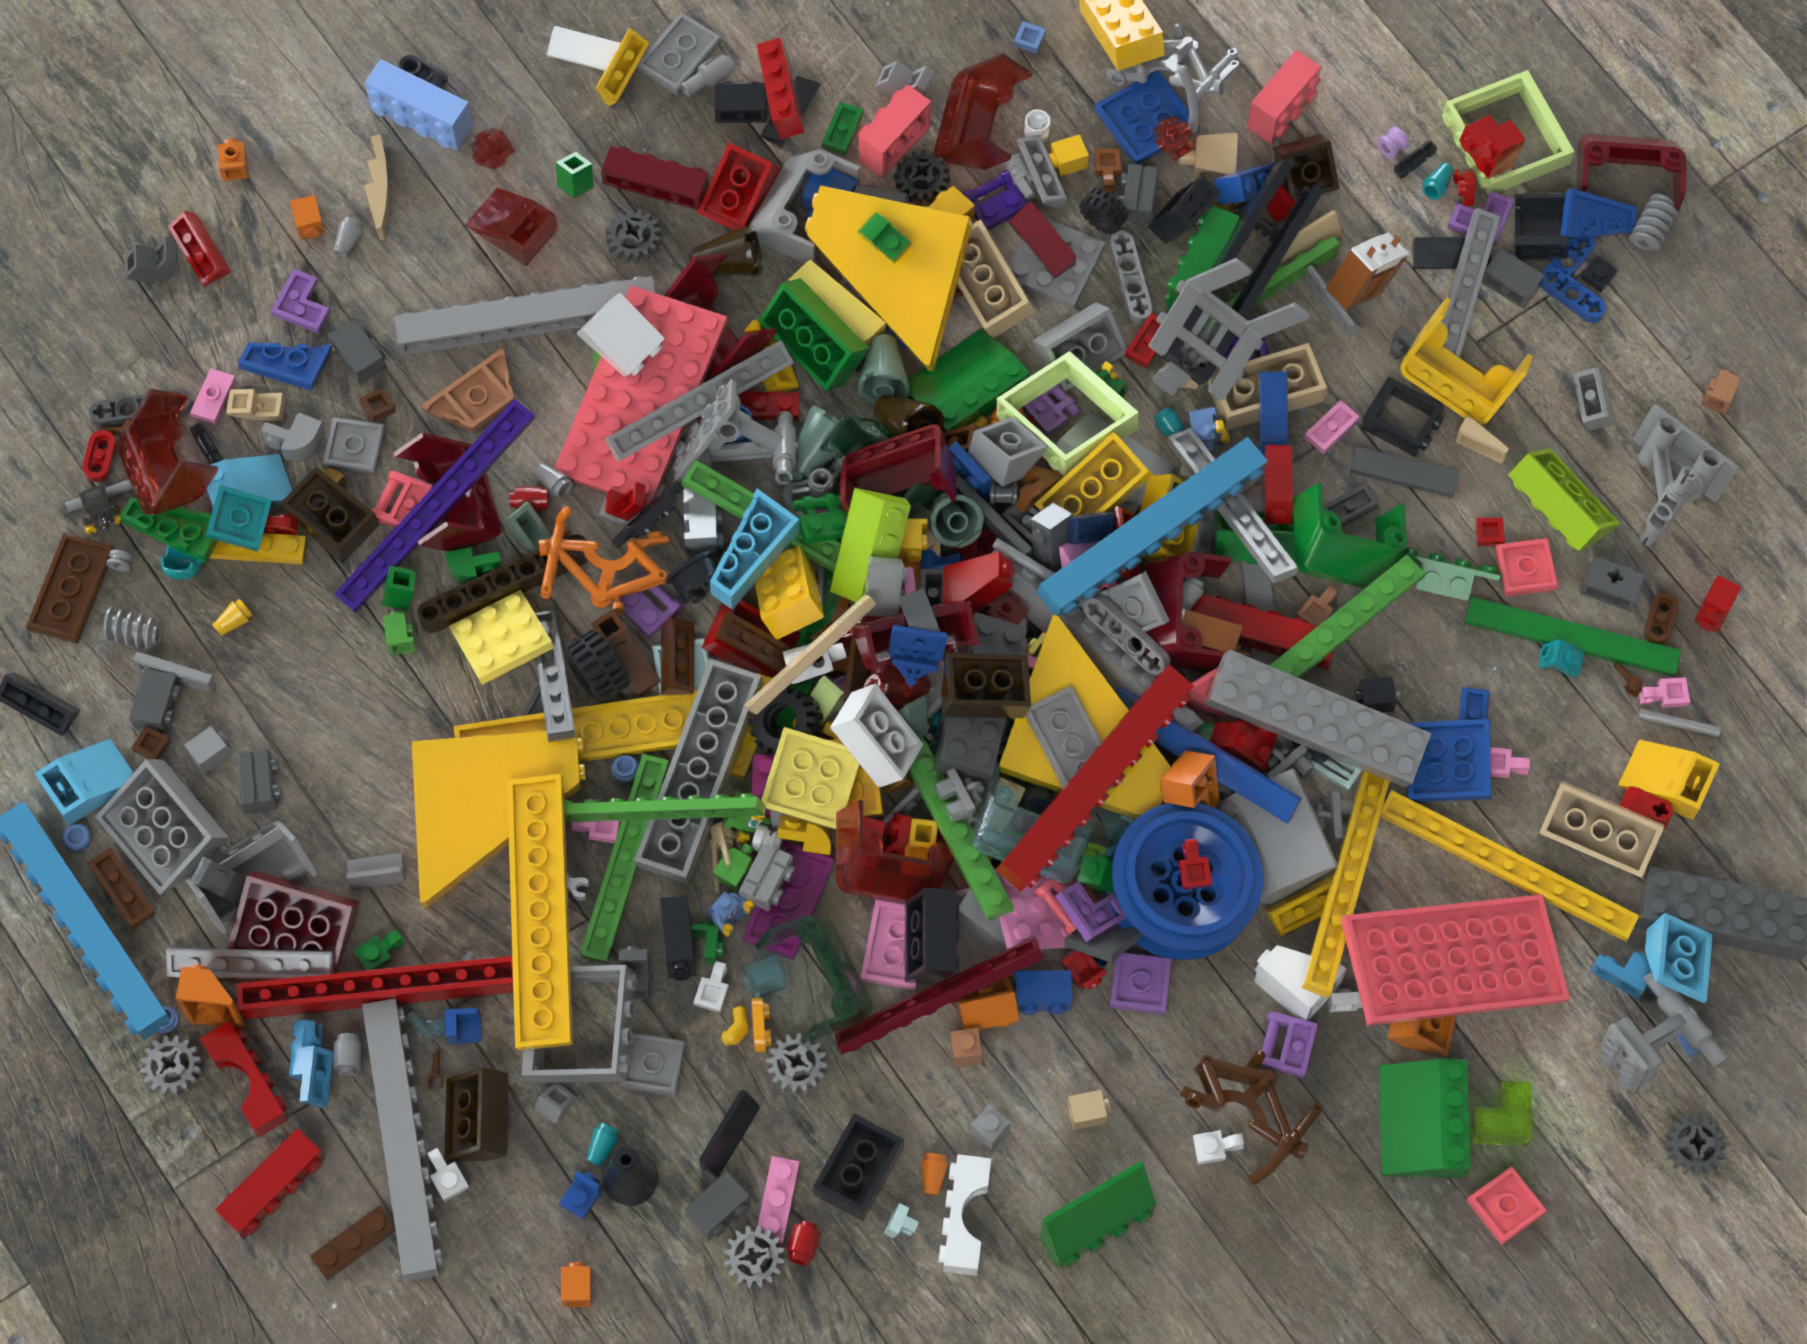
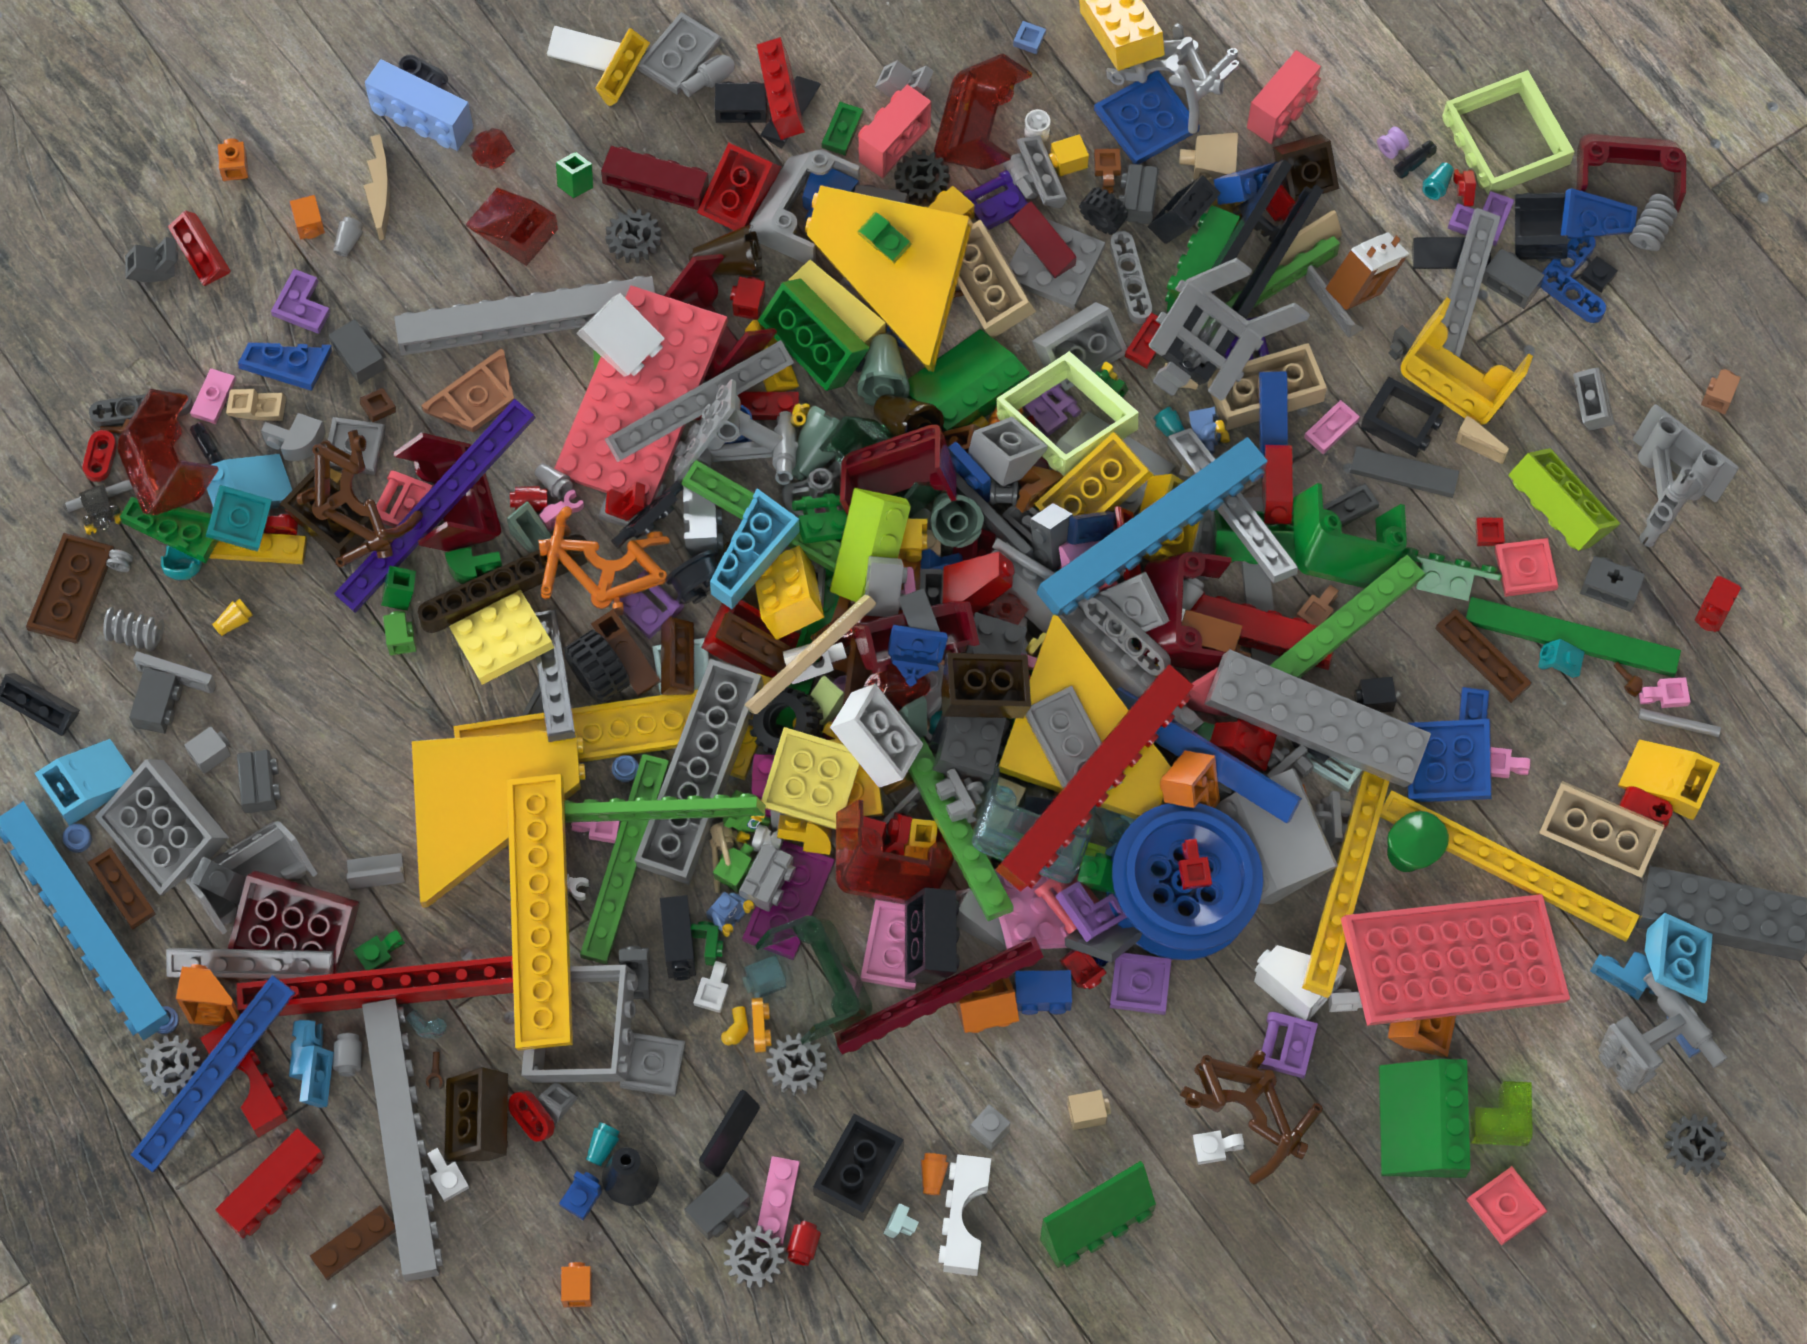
(151, 743): reddish brown plate -> none
(213, 1073): none -> blue plate
(325, 505): none -> reddish brown piece
(463, 1025): blue panel -> none
(531, 1117): none -> red plate
(550, 512): none -> bright pink plate
(748, 297): none -> red brick
(799, 414): none -> yellow arm
(966, 1047): nougat brick -> none
(1174, 137): clear red brick -> none
(1299, 907): yellow slope -> none
(1416, 841): none -> green piece
(1483, 655): none -> reddish brown plate
(1492, 146): red brick -> none
(1661, 620): reddish brown plate -> none

